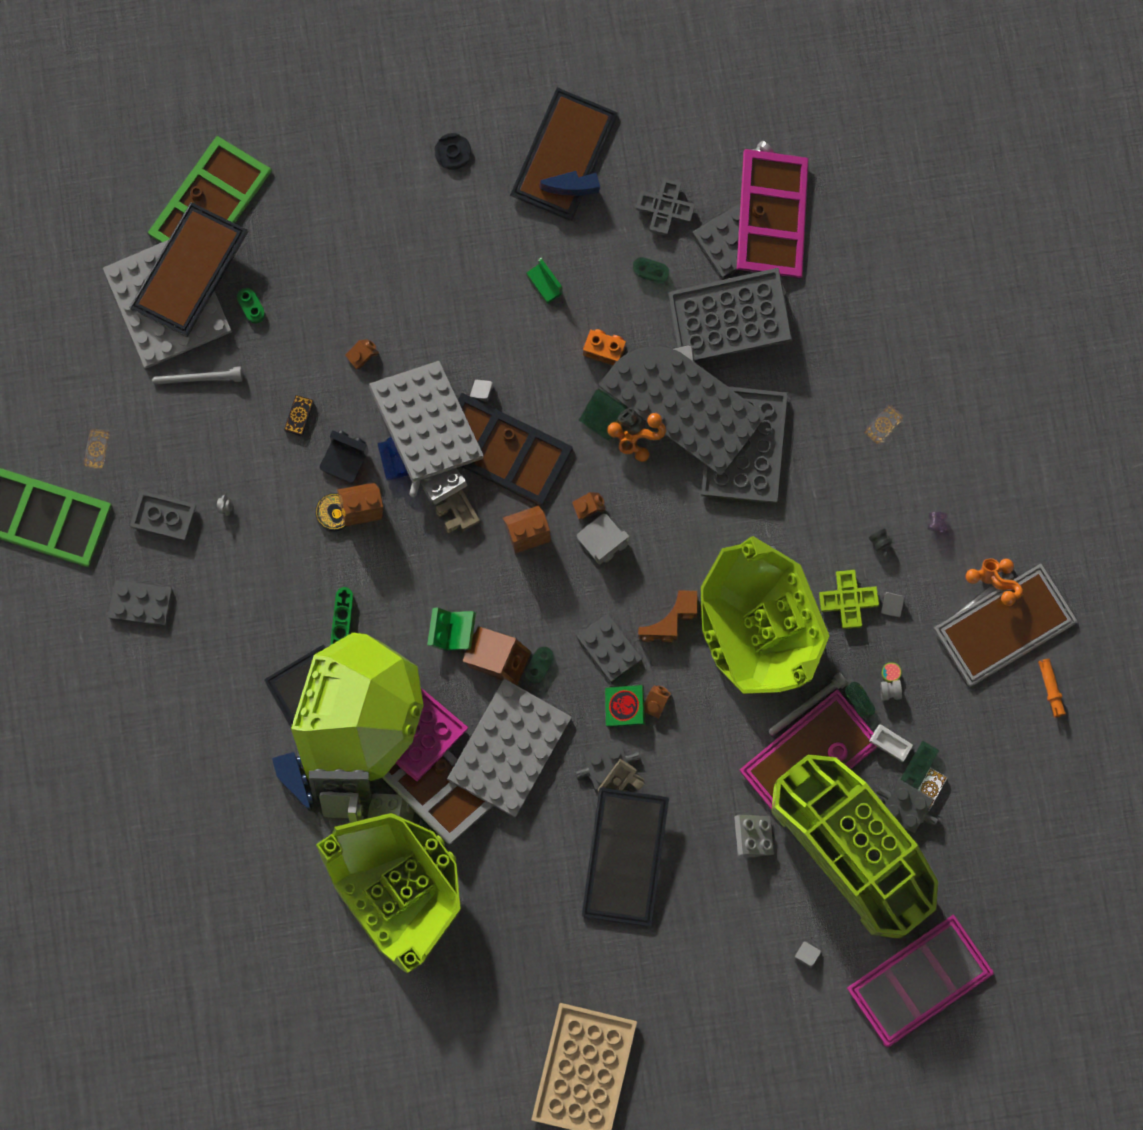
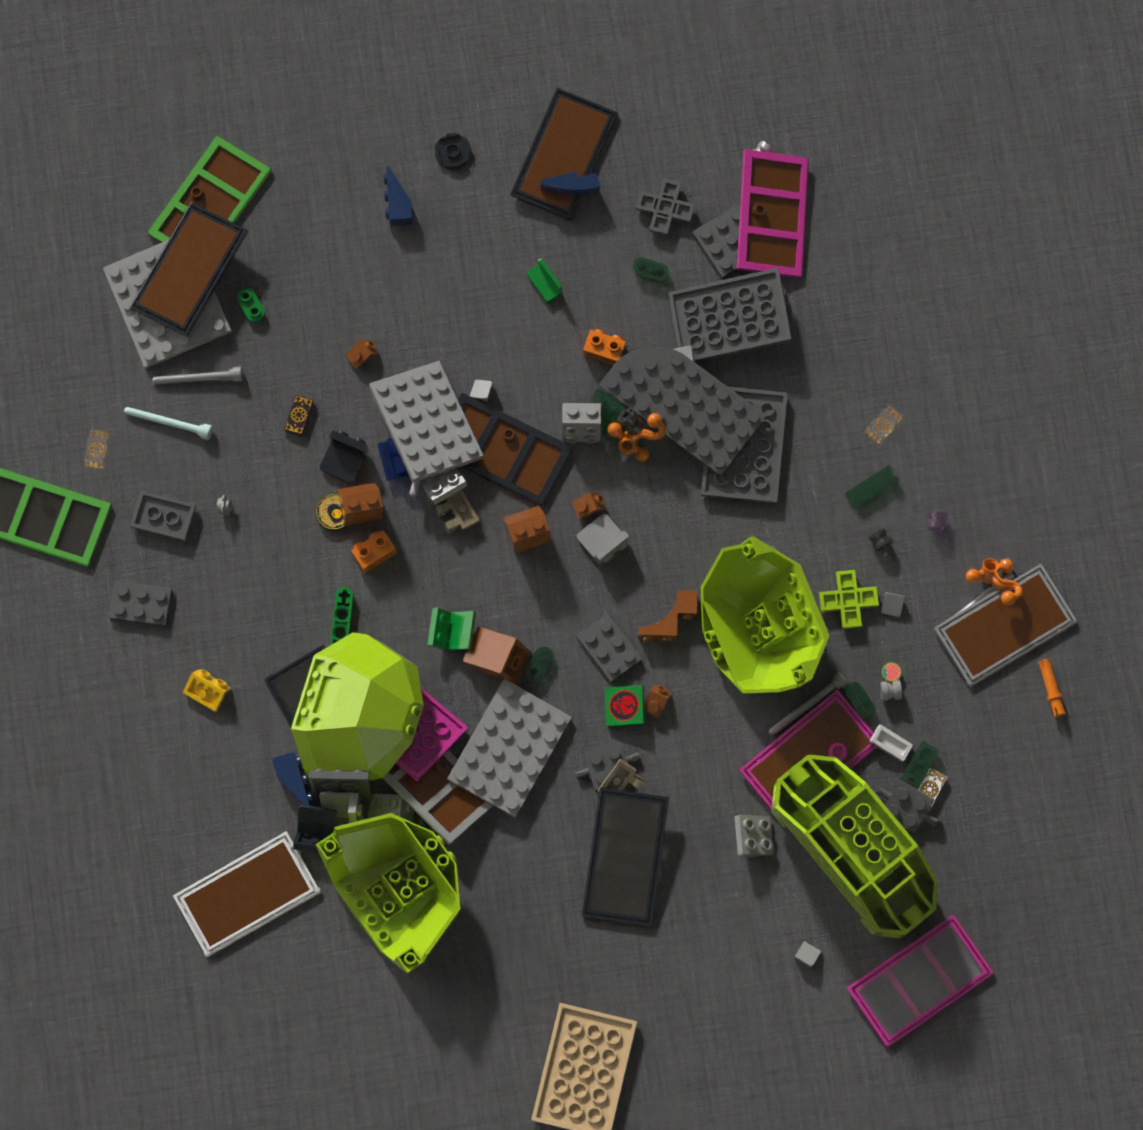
(203, 431): none -> light aqua piece
(206, 689): none -> yellow bracket
(246, 894): none -> reddish brown door
(313, 826): none -> black bracket
(373, 550): none -> orange brick
(399, 203): none -> dark blue slope
(581, 422): none -> light grey bracket
(871, 487): none -> clear green plate

